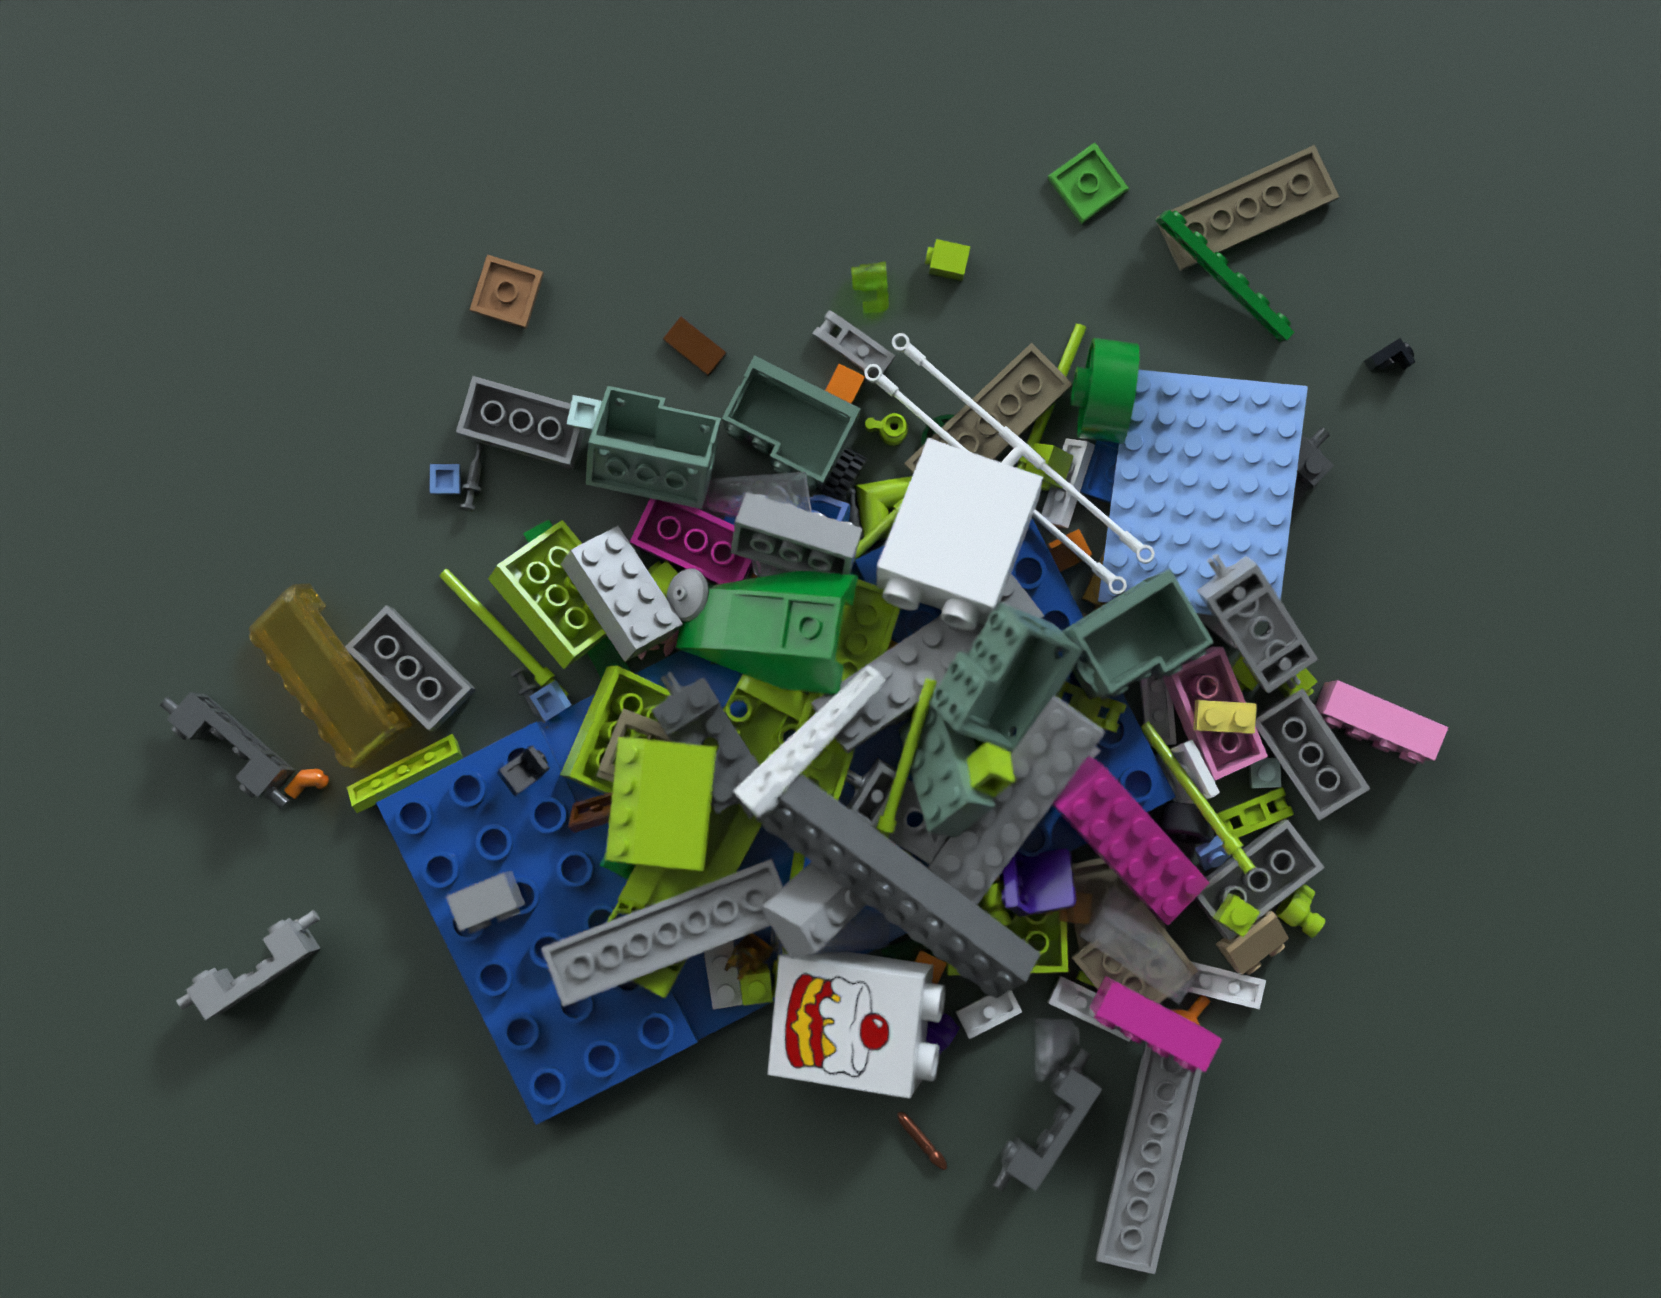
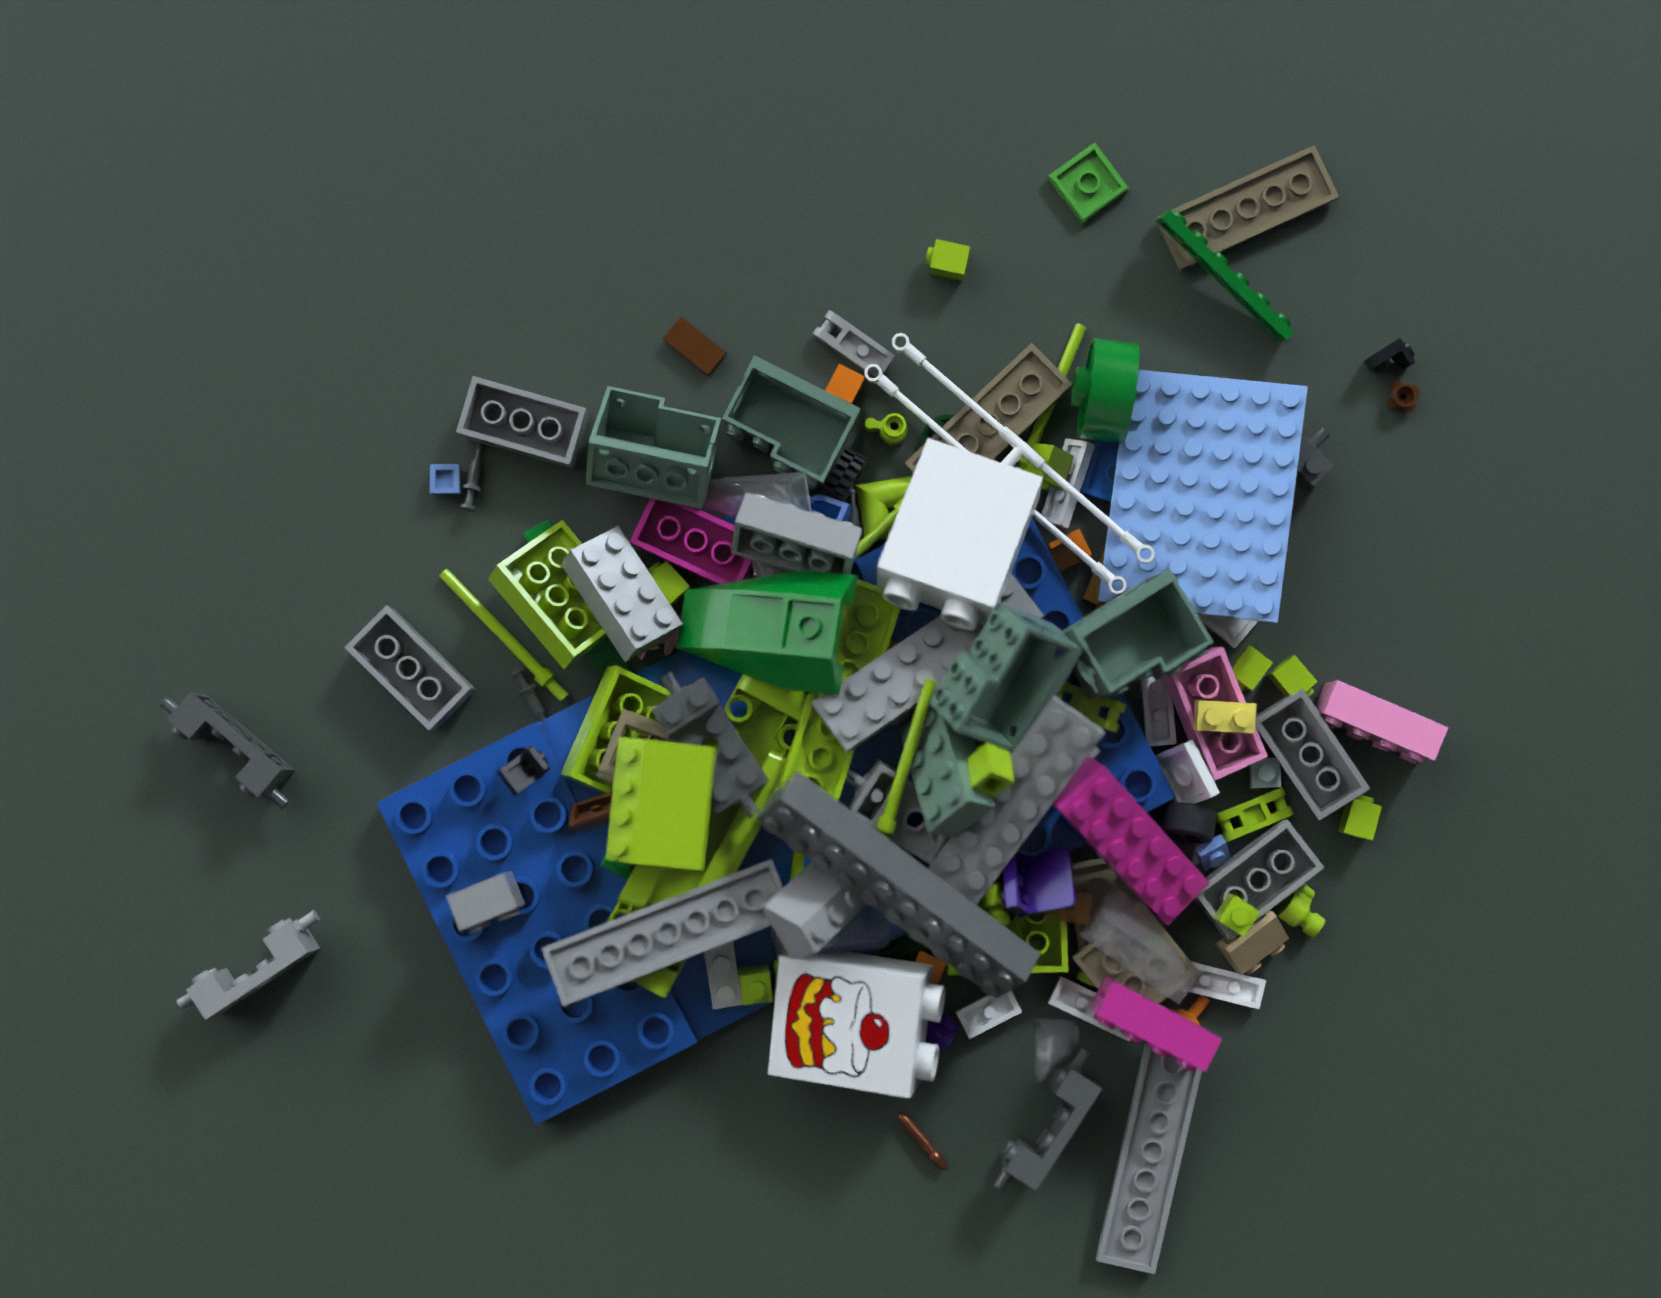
(304, 779): orange arm -> none
(325, 677): clear yellow windscreen -> none
(404, 773): lime plate -> none
(506, 291): medium nougat plate -> none
(550, 700): medium blue plate -> none
(583, 412): light aqua plate -> none
(688, 594): light grey piece -> none
(749, 954): clear orange plate -> none
(784, 765): white wing -> none
(872, 278): clear neon green piece -> none
(1231, 844): lime bar -> none
(1241, 599): light grey brick -> none
(1360, 818): none -> lime brick
(1410, 393): none -> reddish brown plate

